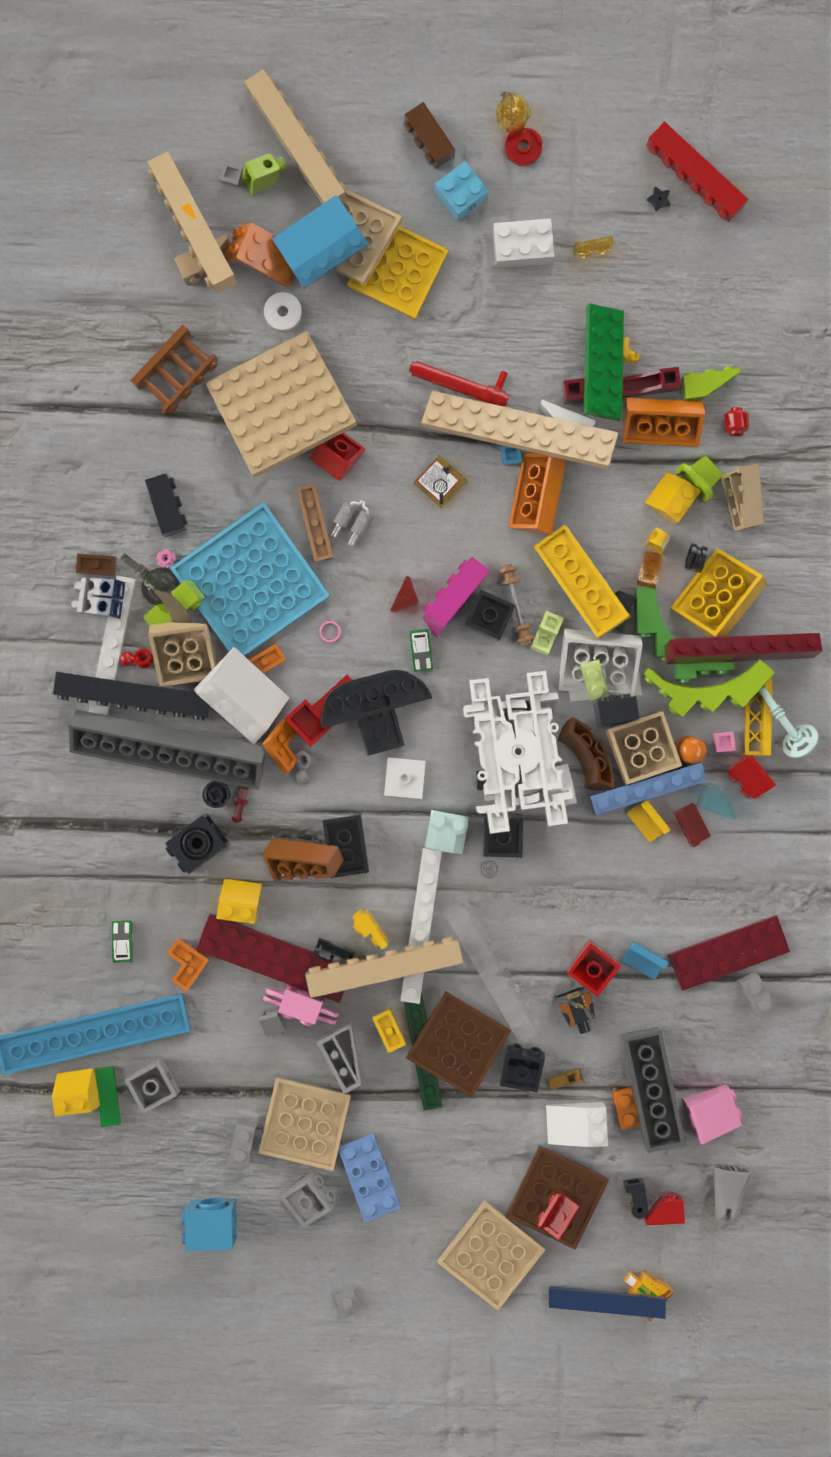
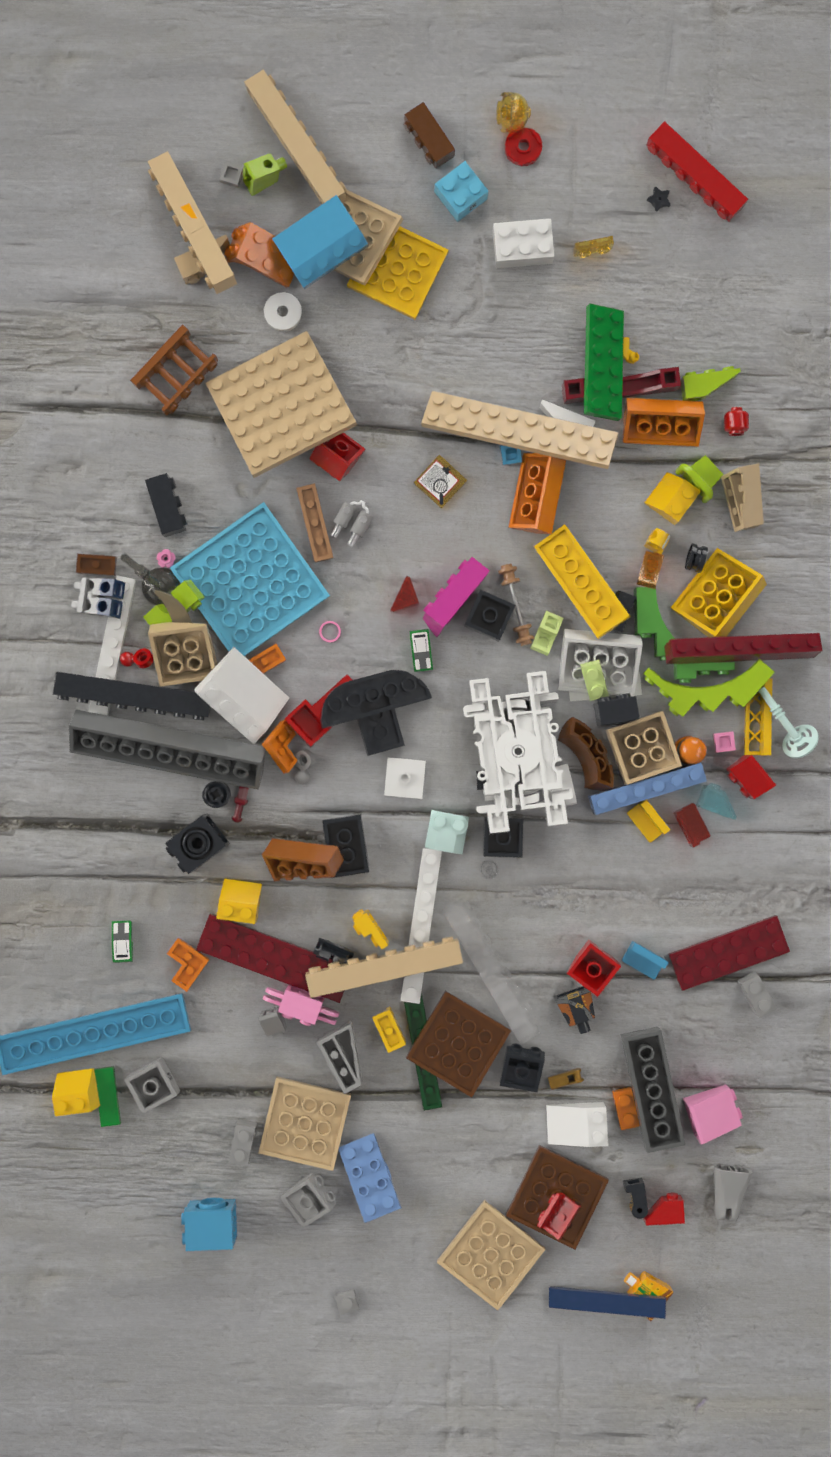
(486, 394): red cylinder -> none

